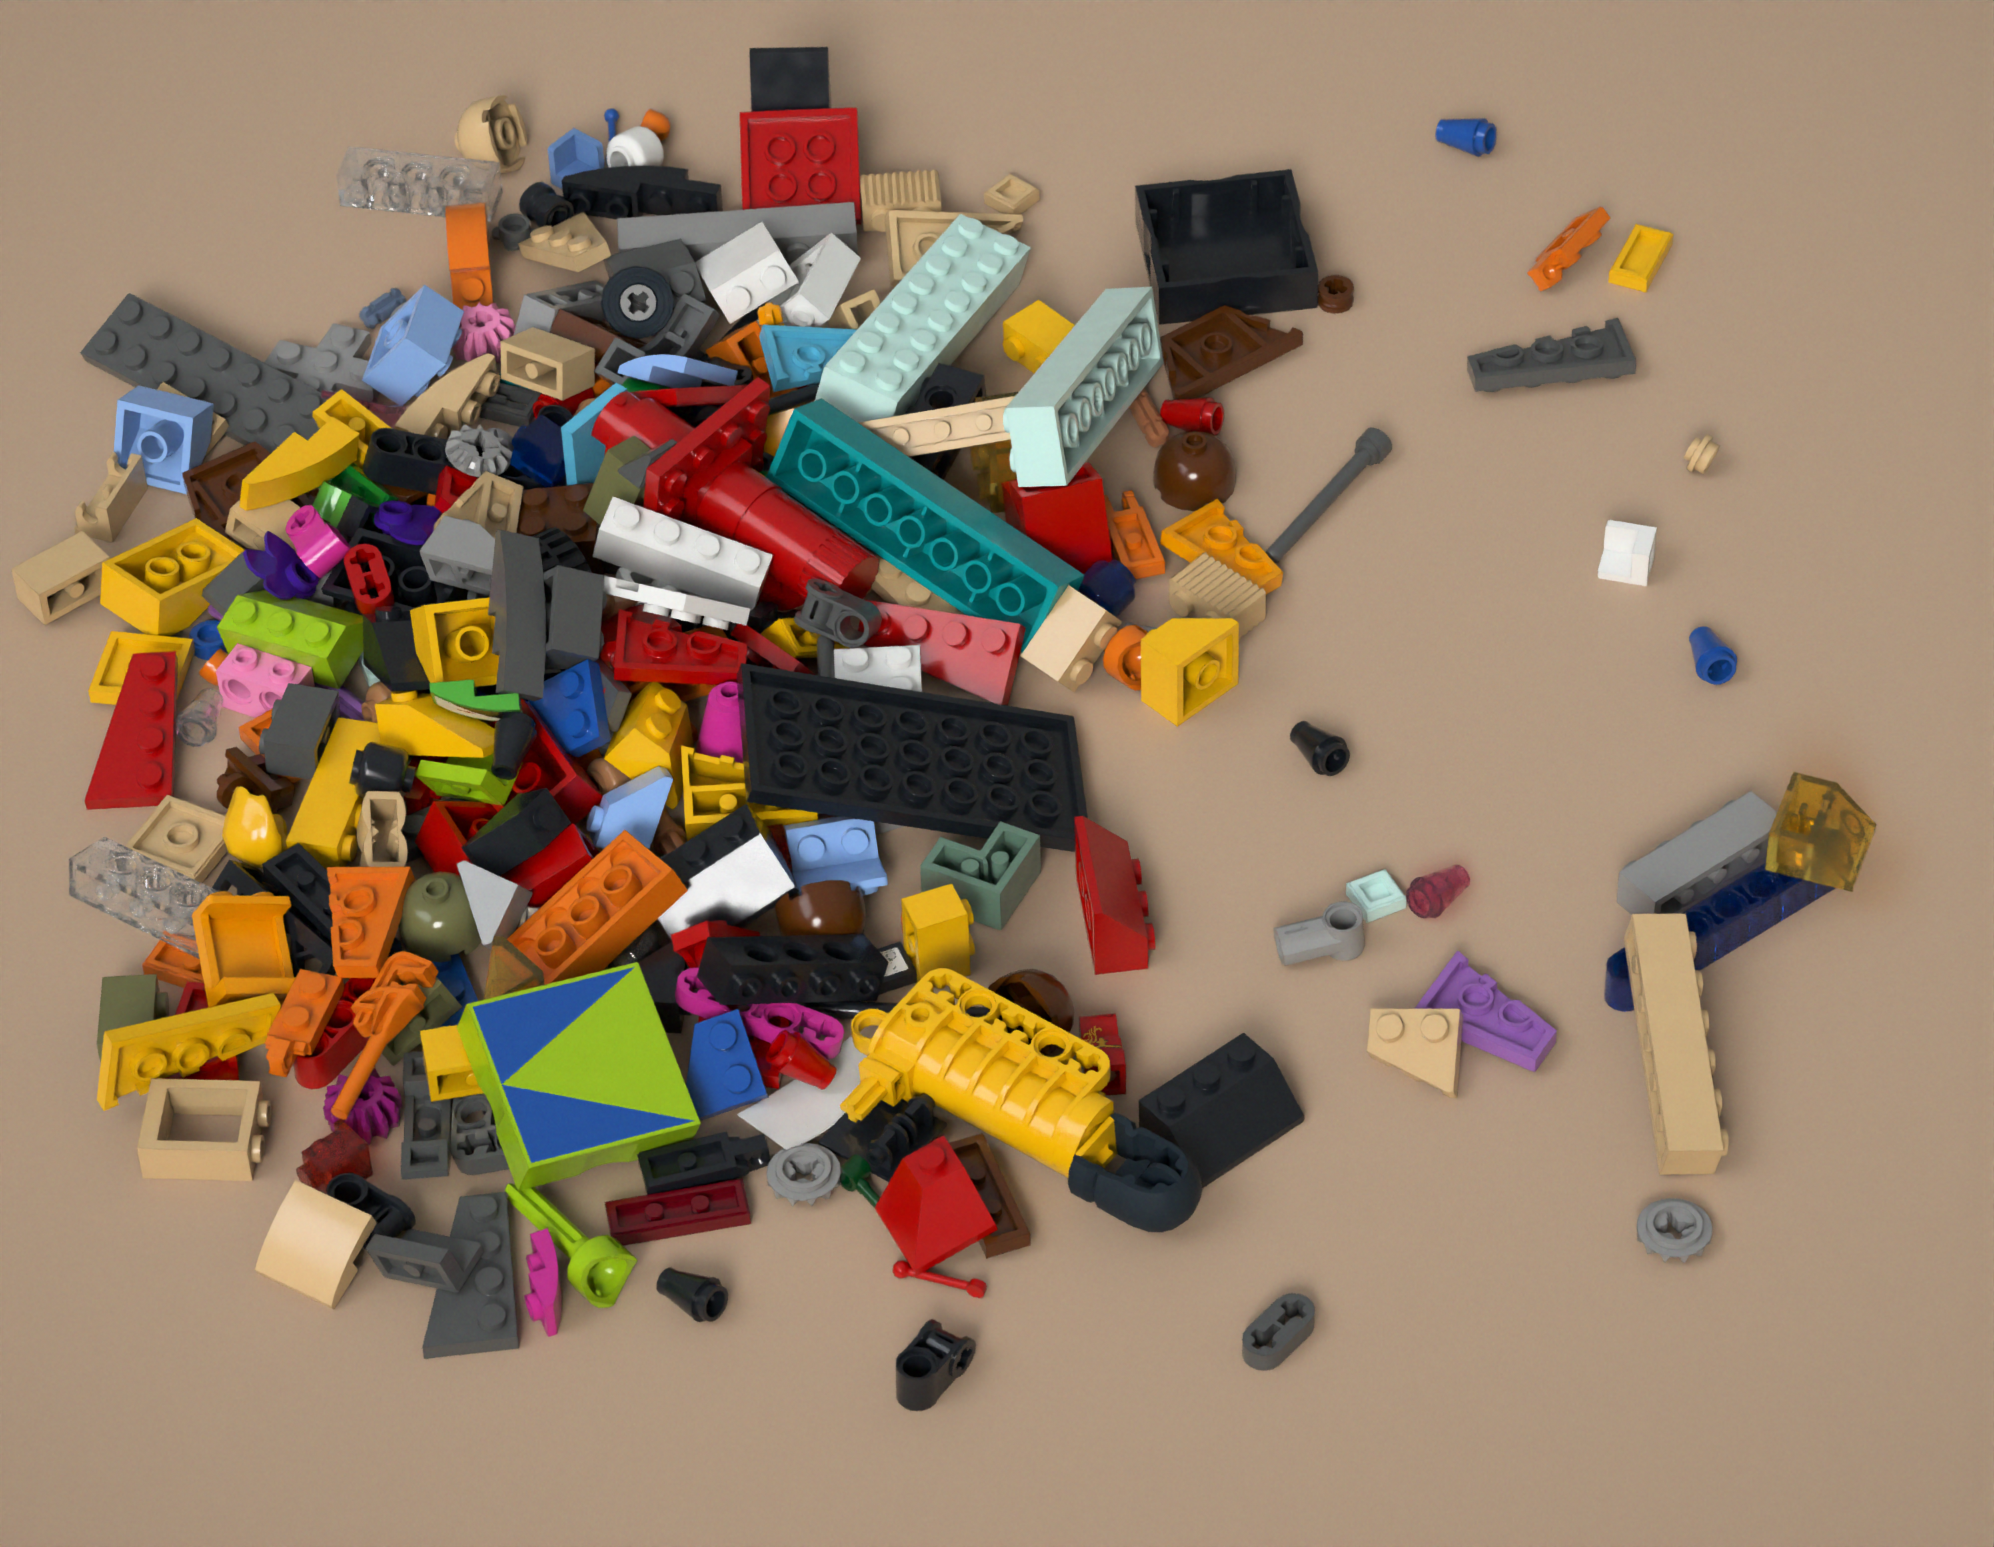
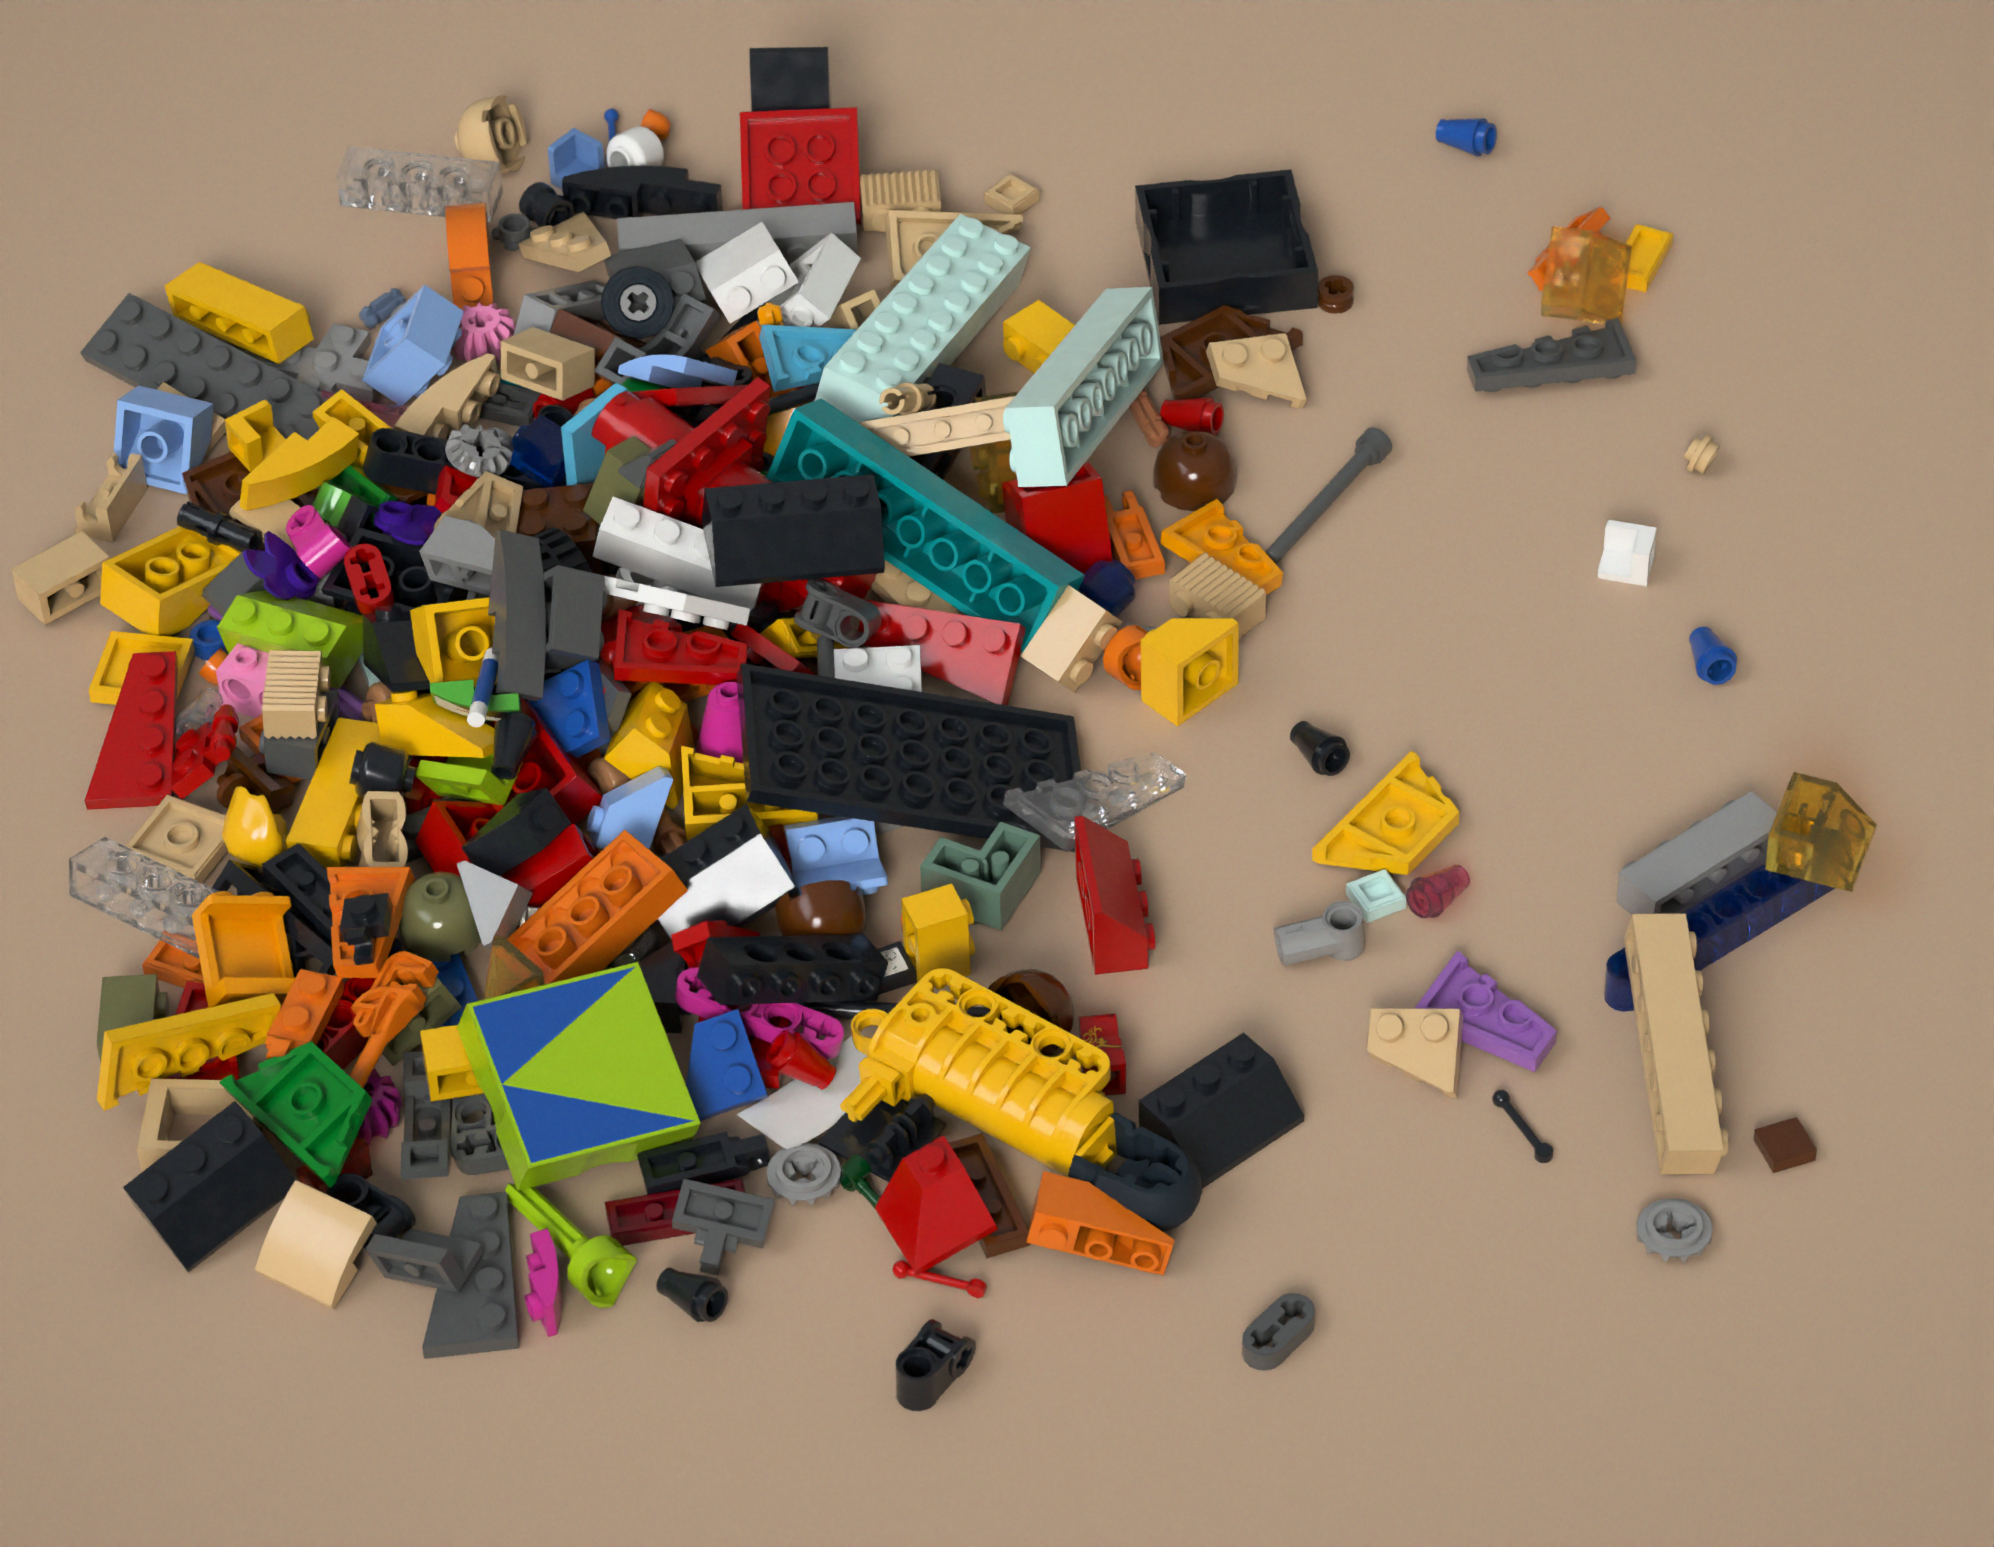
(202, 750): none -> red plate
(210, 1186): none -> black slope
(218, 528): none -> black pin
(239, 312): none -> yellow brick
(253, 434): none -> yellow panel
(294, 693): none -> tan brick
(306, 1106): none -> green wing
(363, 921): none -> black plate
(483, 689): none -> bar
(721, 1220): none -> dark grey hinge
(793, 530): none -> black slope
(907, 398): none -> tan pin
(1089, 1223): none -> orange slope
(1099, 796): none -> clear wing
(1257, 366): none -> tan wing
(1391, 824): none -> yellow wing
(1543, 1151): none -> black hinge
(1585, 276): none -> clear yellow slope
(1785, 1145): none -> reddish brown tile

